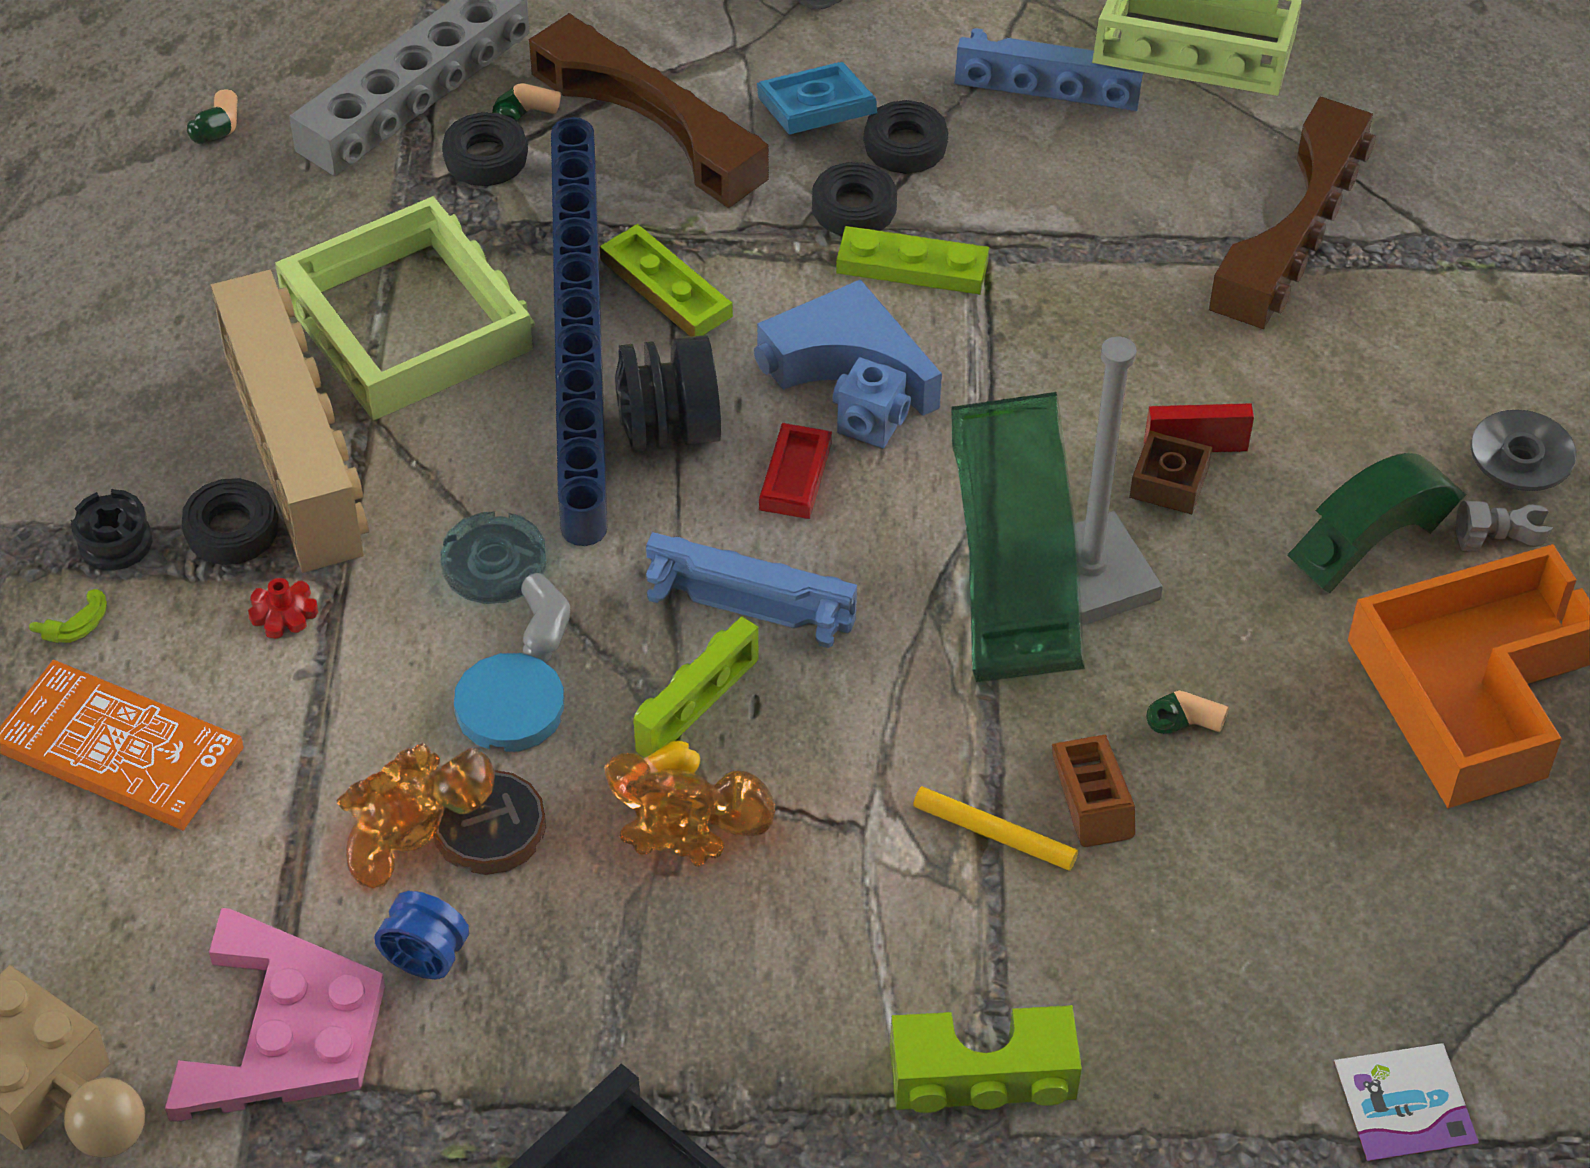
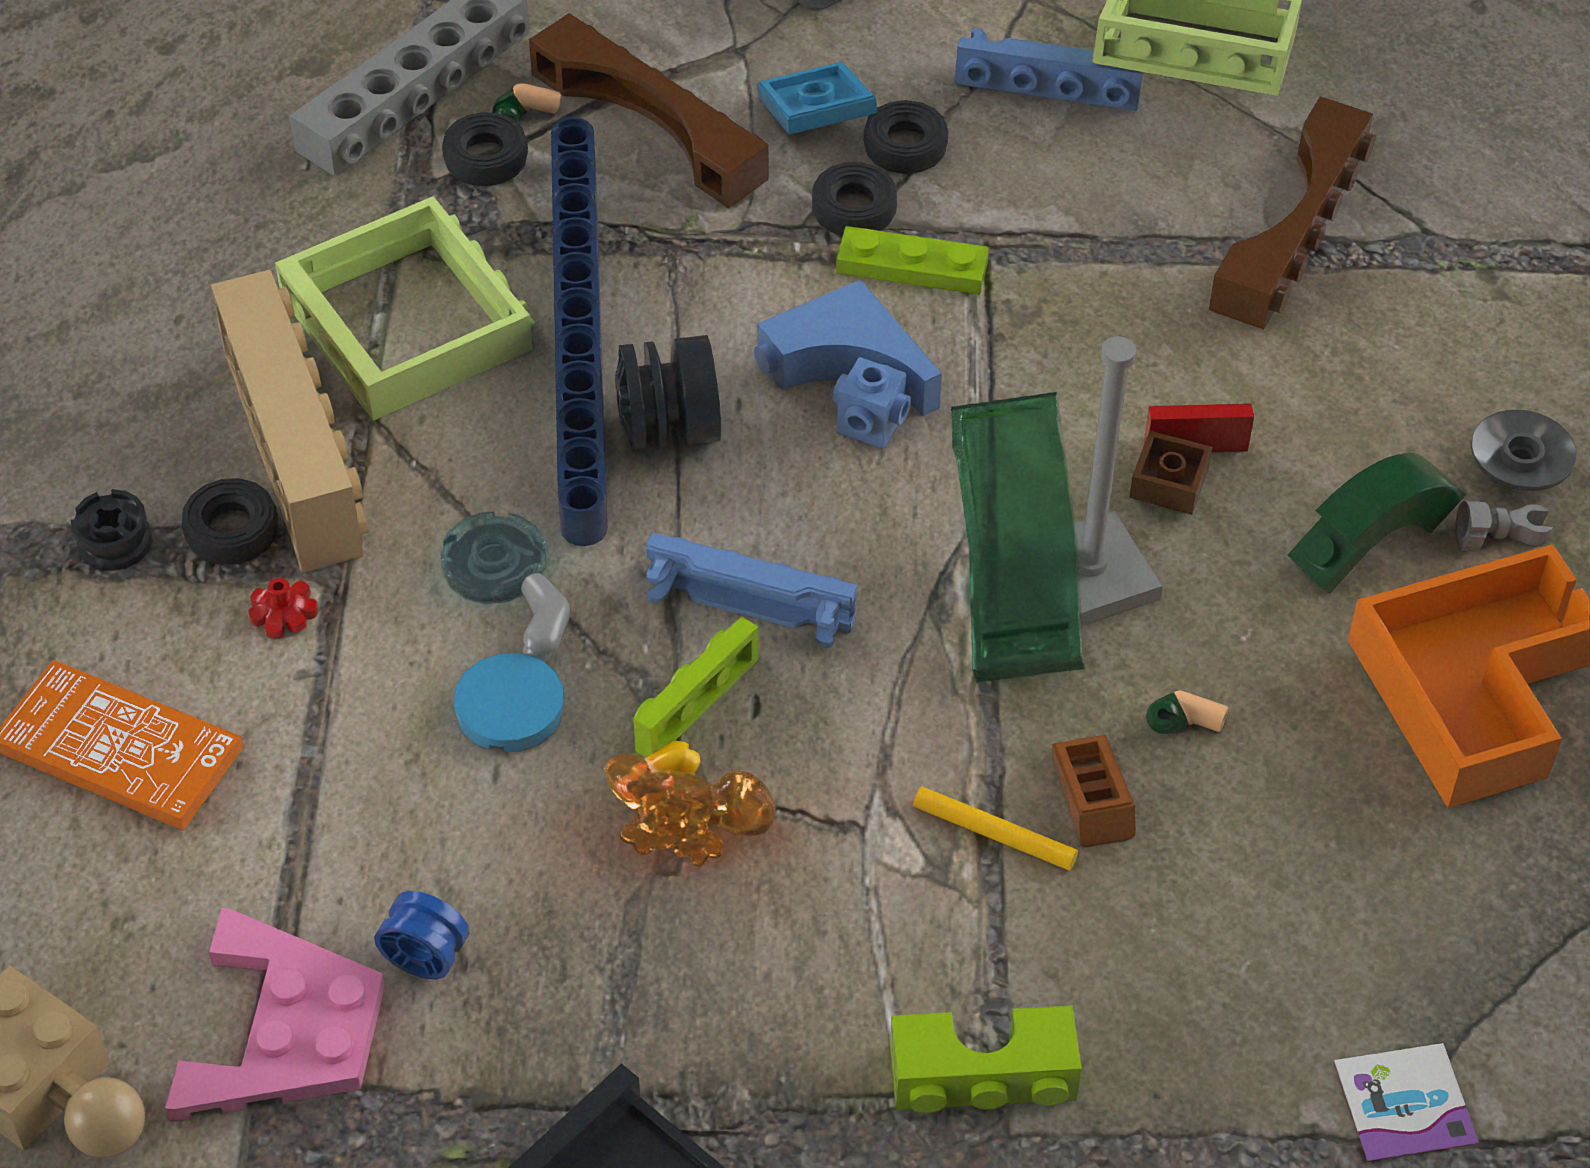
(78, 625): lime piece -> none
(217, 121): dark green arm -> none
(406, 804): clear orange animal -> none
(498, 832): black tile -> none
(666, 281): lime plate -> none
(795, 471): red tile -> none

